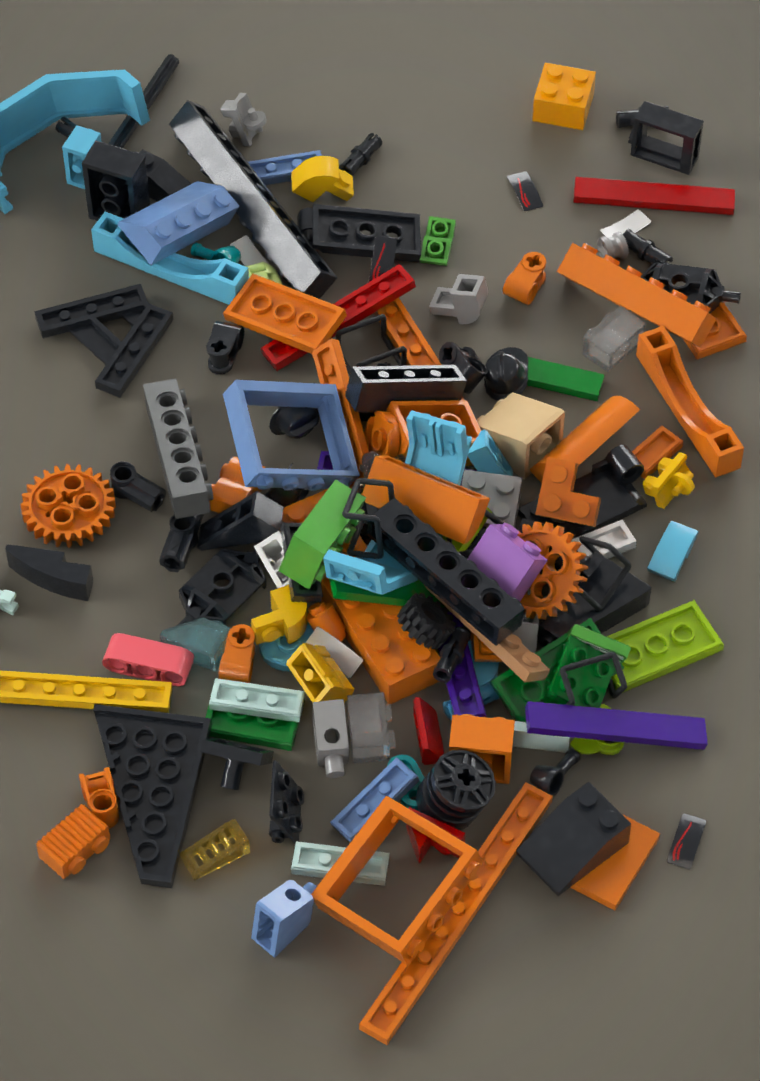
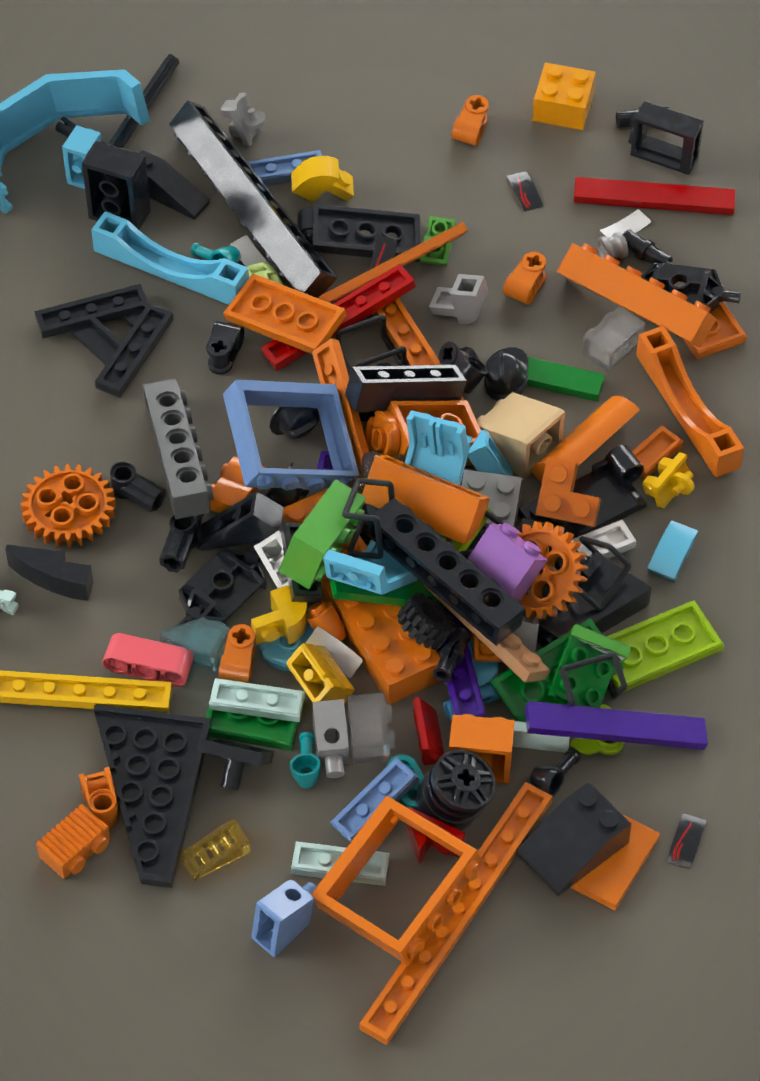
(179, 220): medium blue slope -> none
(285, 806): black hinge -> none
(306, 766): none -> teal bar
(361, 154): black pin -> none
(402, 259): none -> orange tile
(471, 121): none -> orange piece

